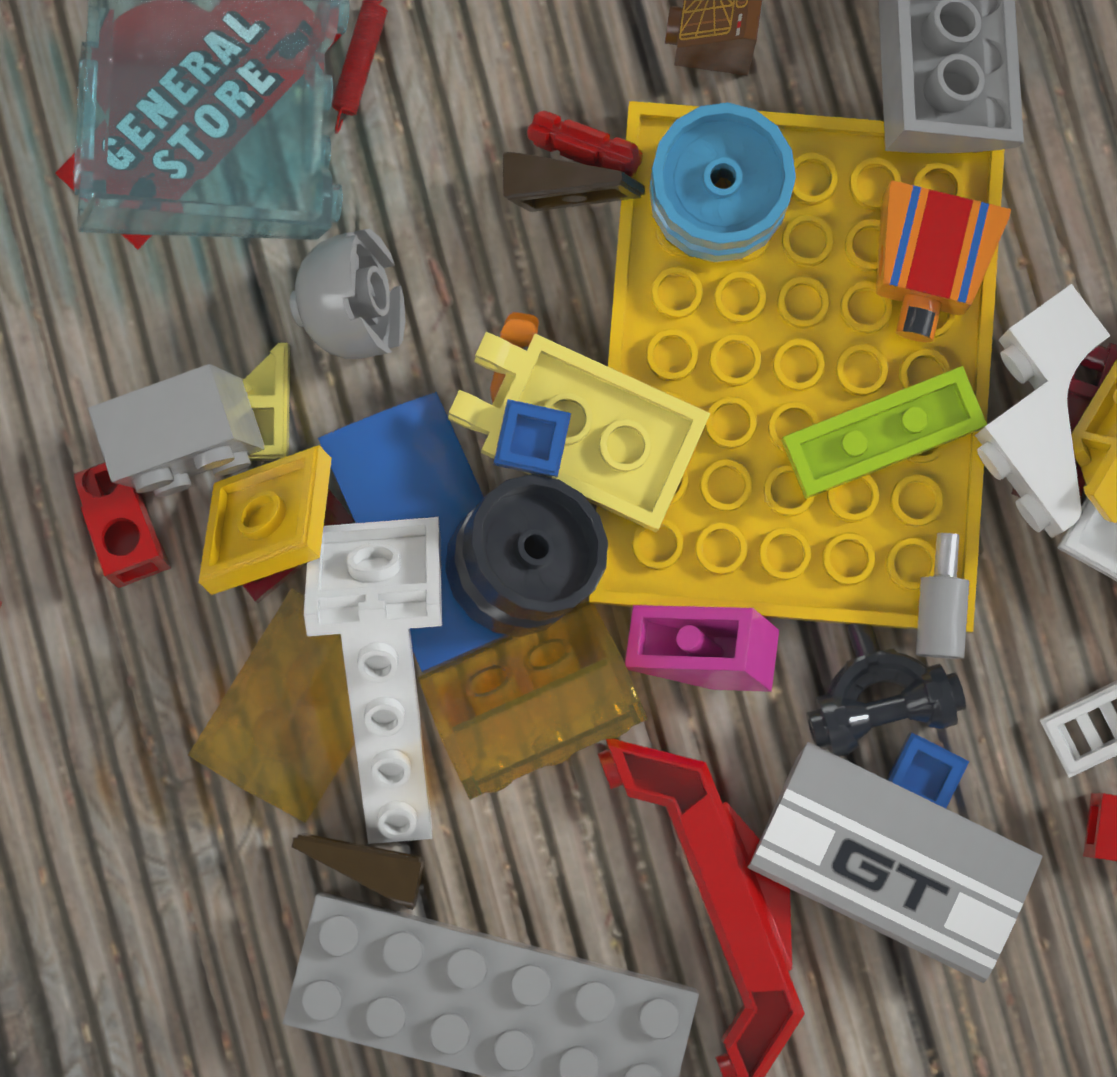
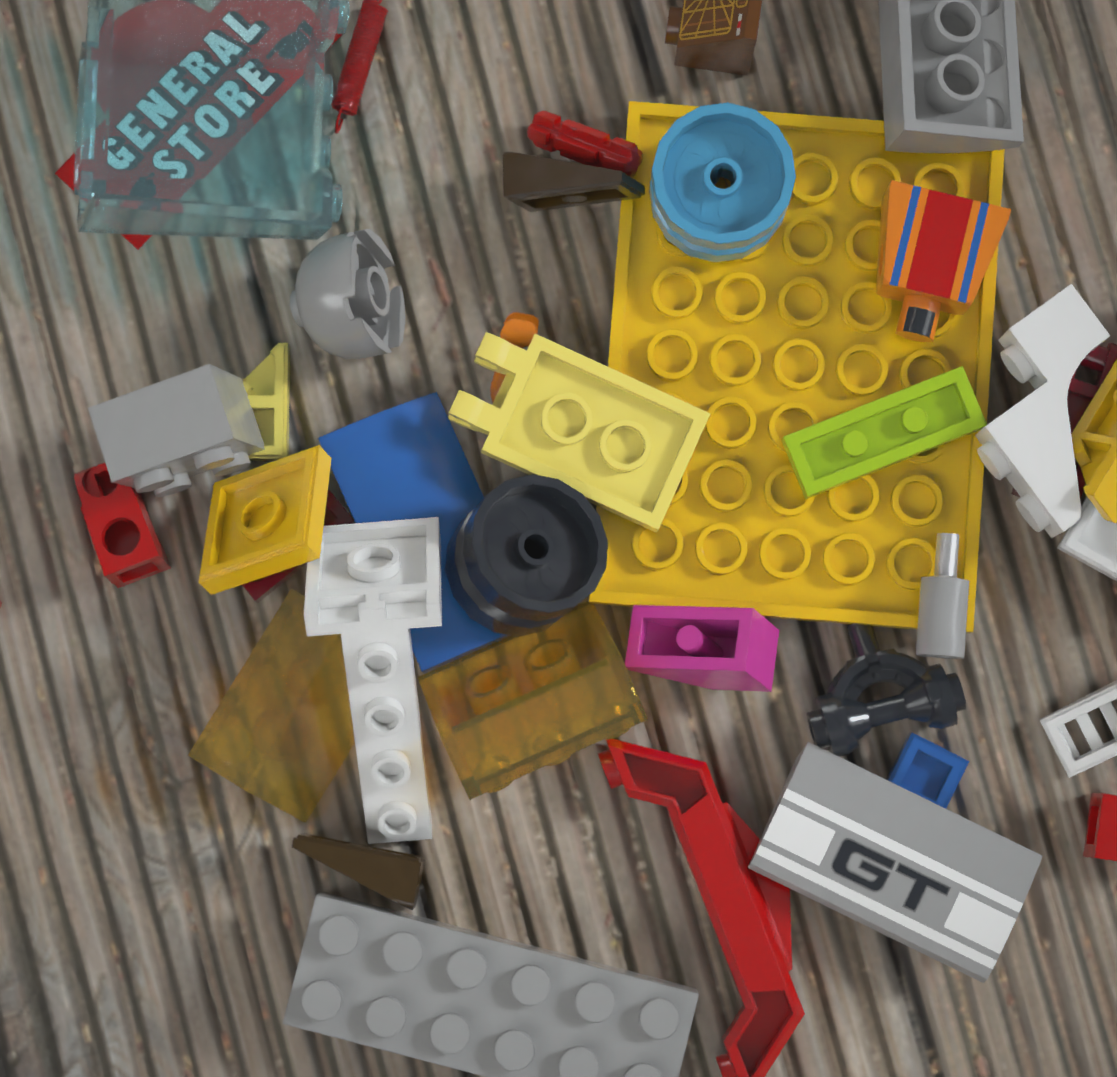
(532, 439): blue tile -> none

